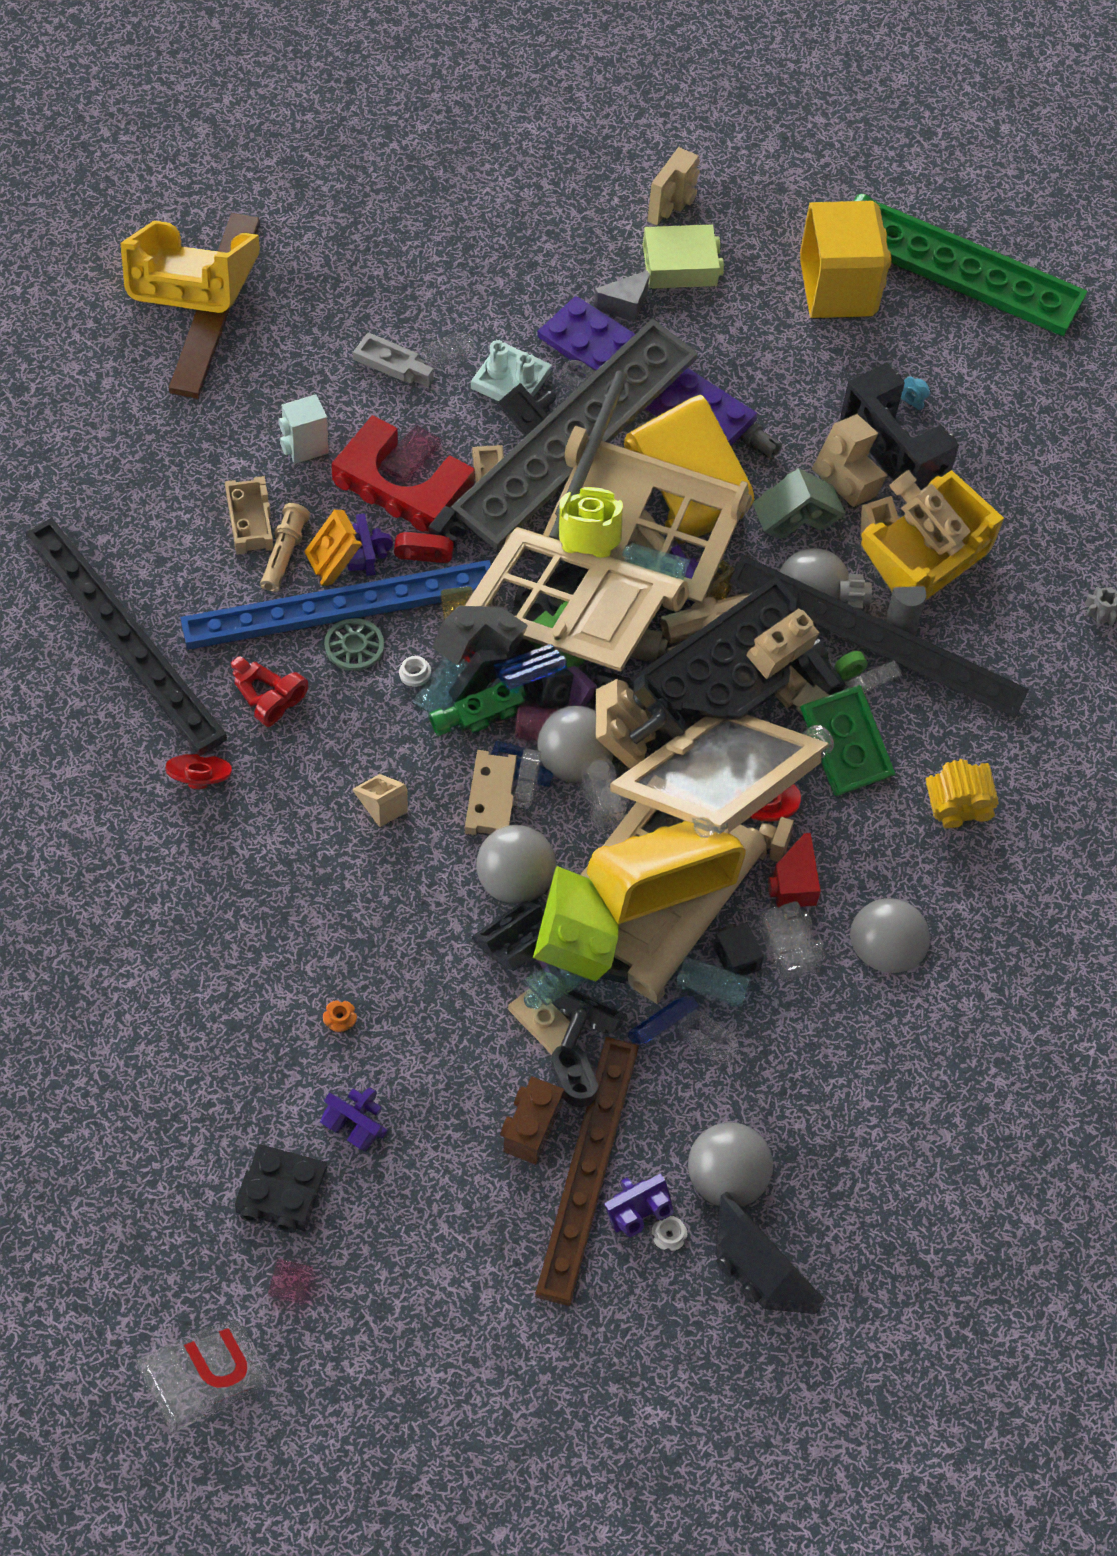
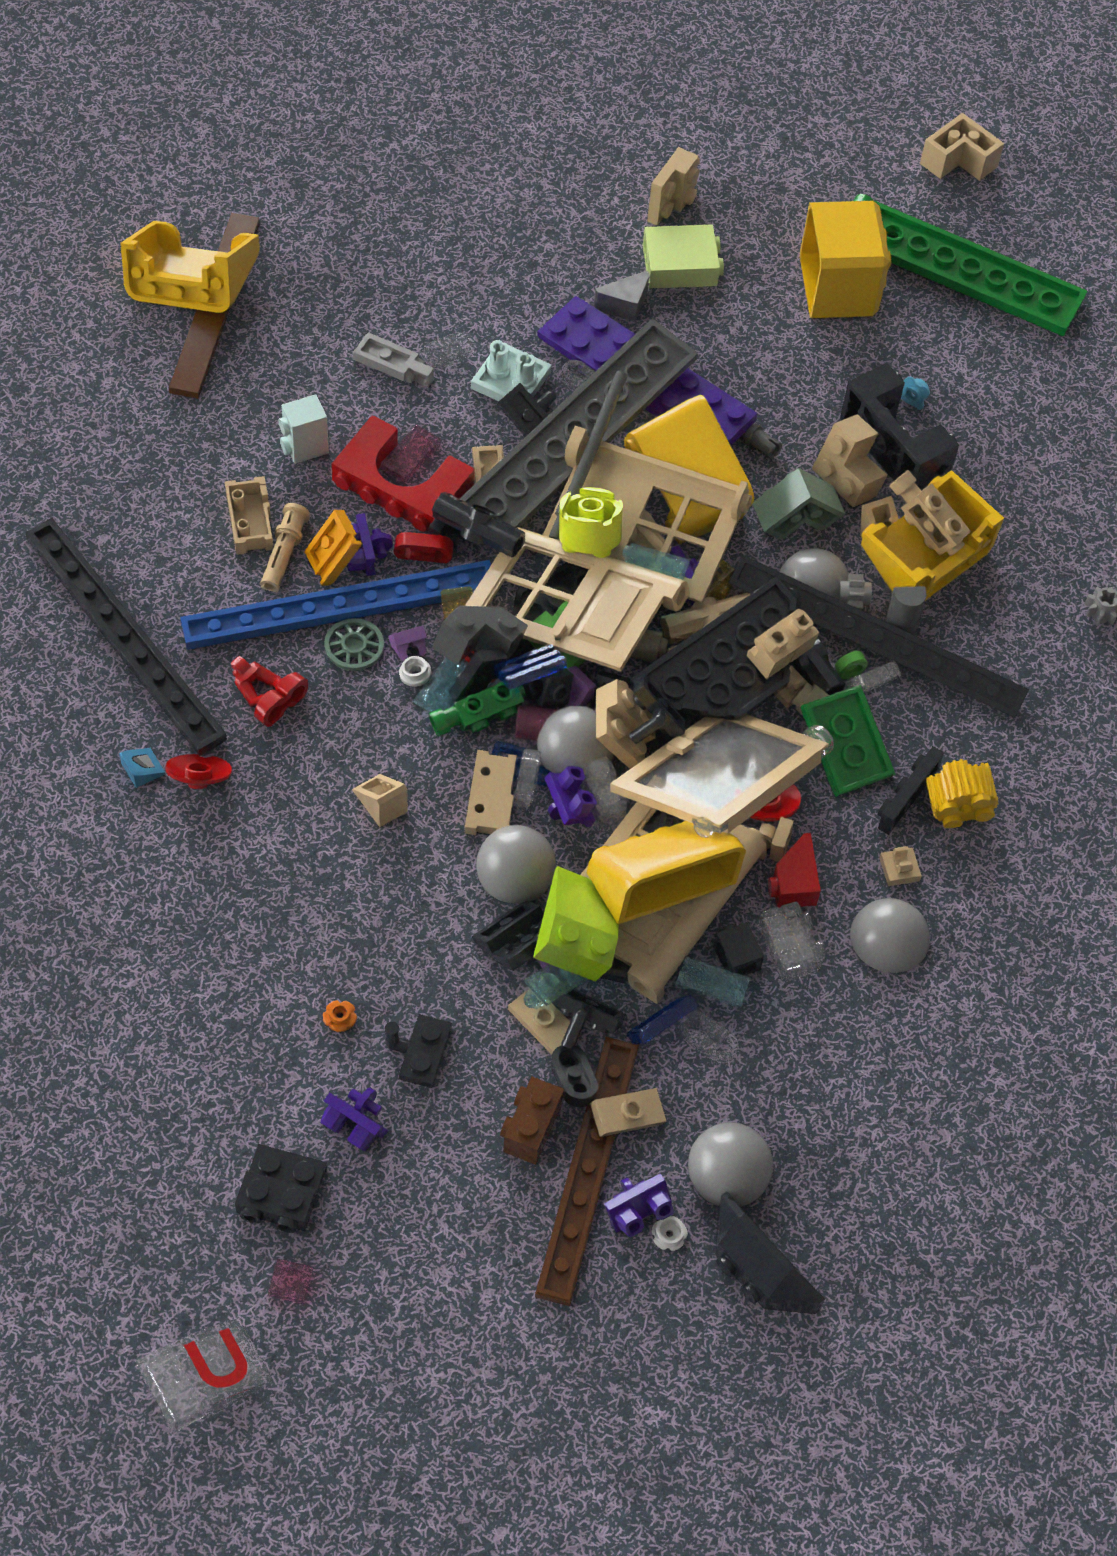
(141, 765): none -> dark azure slope
(414, 636): none -> medium lavender tile
(422, 1051): none -> black plate
(478, 524): none -> black piece
(570, 801): none -> dark purple hips
(628, 1112): none -> tan plate
(900, 866): none -> tan tile
(909, 789): none -> black plate
(963, 145): none -> tan brick

